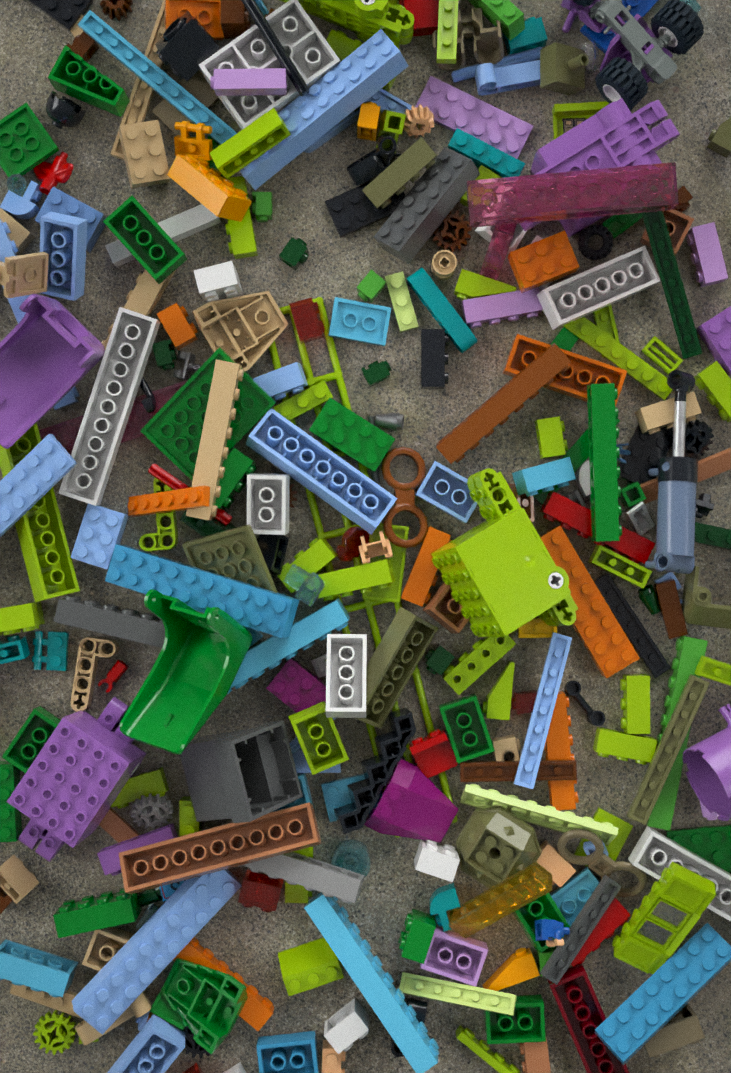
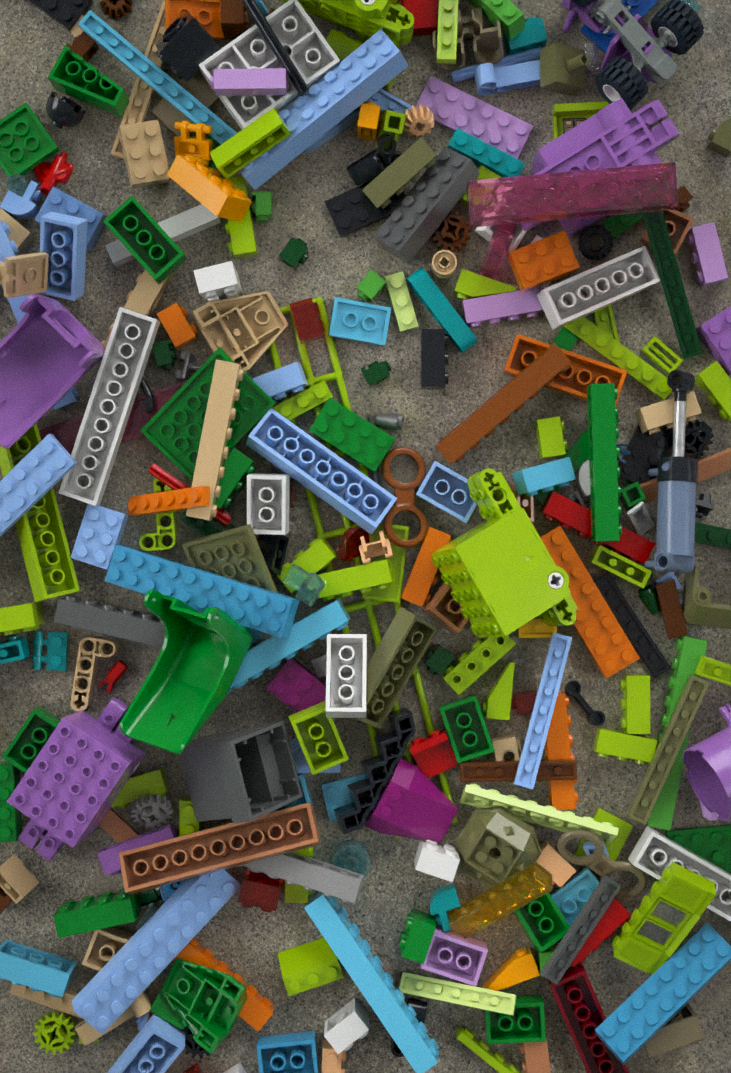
(548, 929): blue piece -> none

